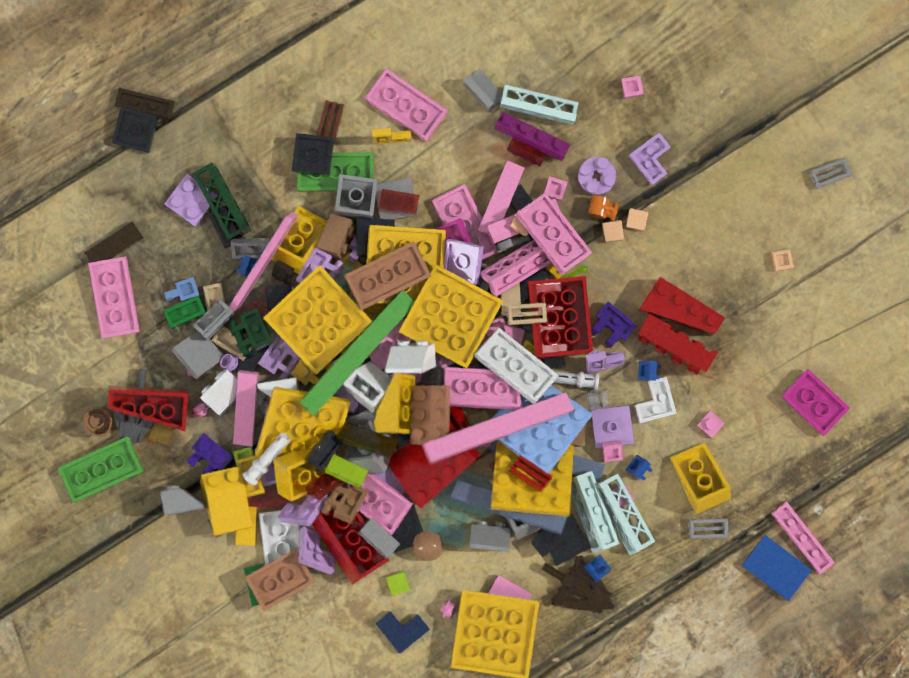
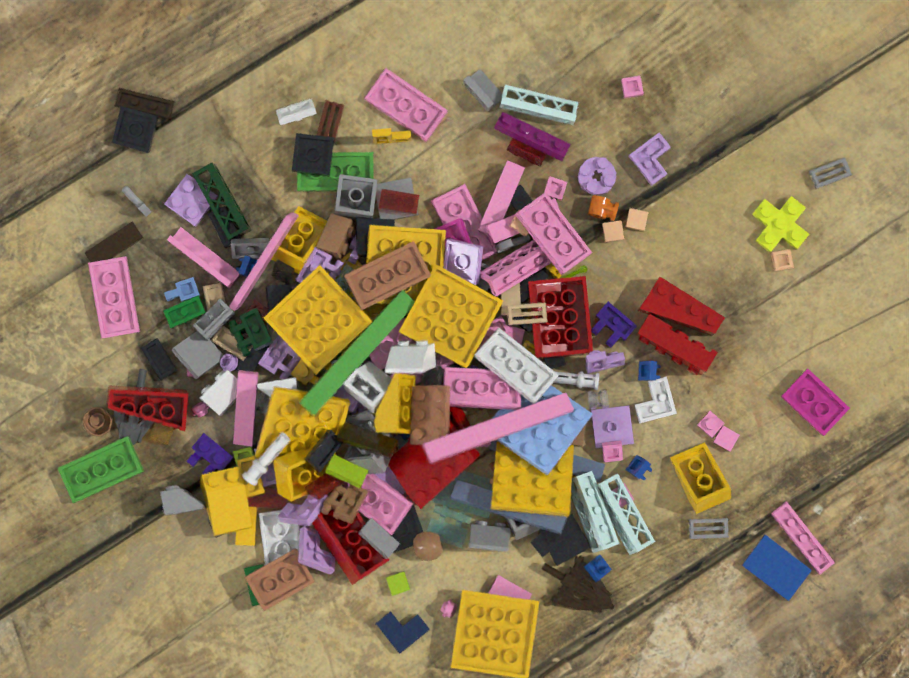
(136, 201): none -> light grey bar
(159, 359): none -> black tile
(204, 257): none -> bright pink fence
(296, 112): none -> white plate
(513, 469): red tile -> none
(726, 438): none -> bright pink tile
(780, 224): none -> neon yellow plate

